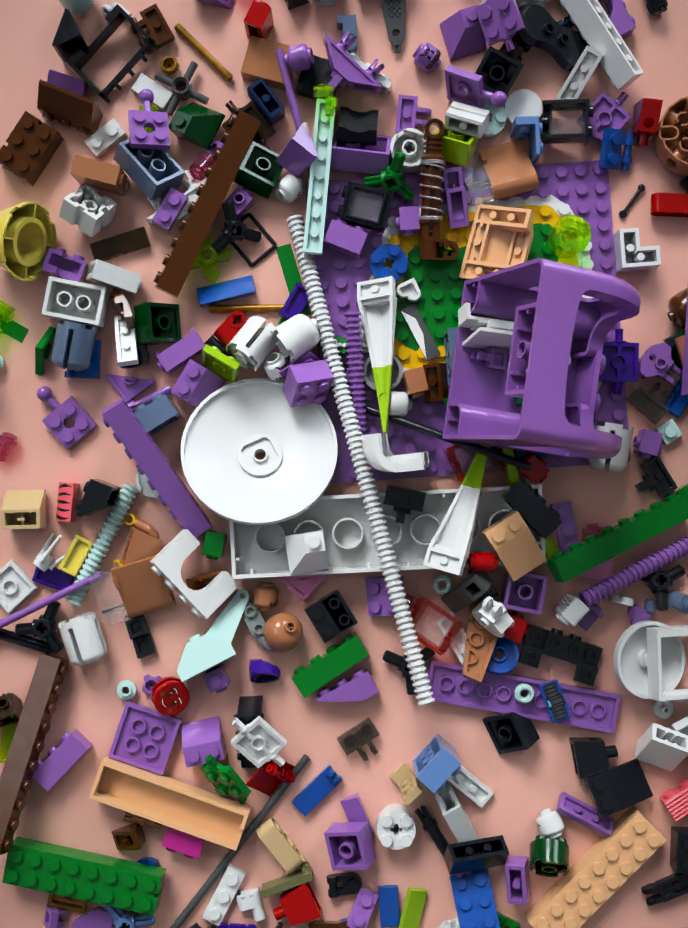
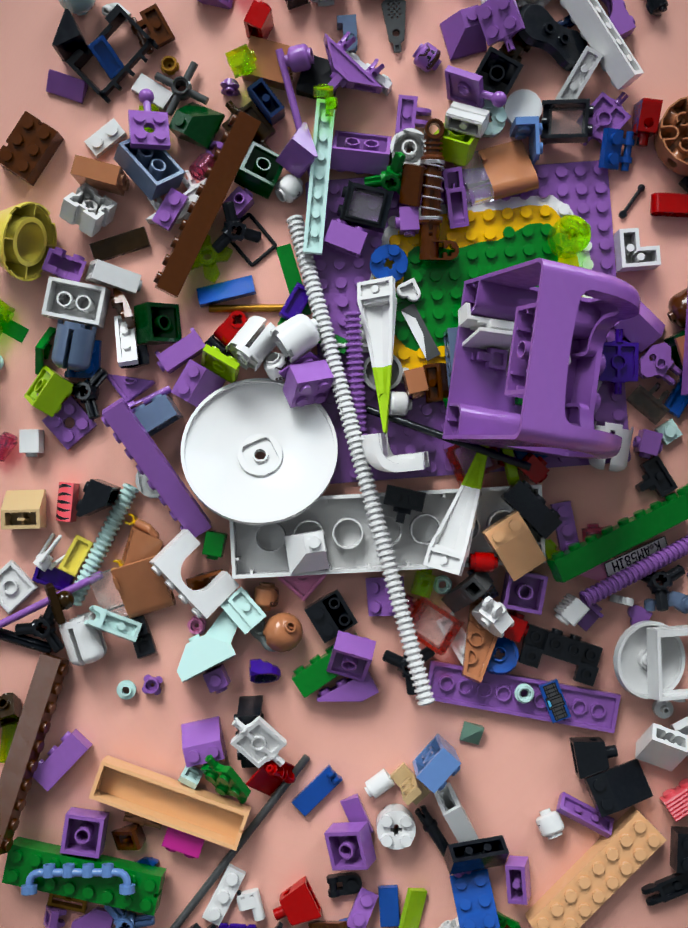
(31, 442): none -> white brick
(51, 391): none -> lime slope
(58, 602): none -> dark brown tile
(68, 108): reddish brown slope -> none
(84, 832): none -> medium lavender brick
(86, 871): none -> medium blue bar
(90, 398): none -> black bush
(106, 56): none -> blue tile
(114, 624): none -> light aqua plate
(144, 738): medium lavender plate -> none
(170, 696): red head -> none
(190, 776): none -> light aqua plate
(196, 630): none -> bright pink plate
(203, 52): pearl gold piece -> none
(230, 87): none -> medium lavender plate
(241, 61): none -> clear neon green brick
(243, 610): none -> light aqua plate
(280, 845): tan beam -> none
(288, 881): olive hinge -> none
(351, 656): none -> medium lavender slope
(357, 126): black brick -> none
(359, 736): clear smoke hinge -> none
(379, 784): none -> white brick
(411, 185): none -> reddish brown slope
(423, 583): none -> clear neon green brick
(471, 732): none -> sand green slope
(471, 786): white hinge -> none
(497, 240): light nougat slope -> none
(511, 732): black slope -> none
(549, 856): dark green brick -> none
(633, 556): none -> sticker
(642, 329): none -> medium lavender slope

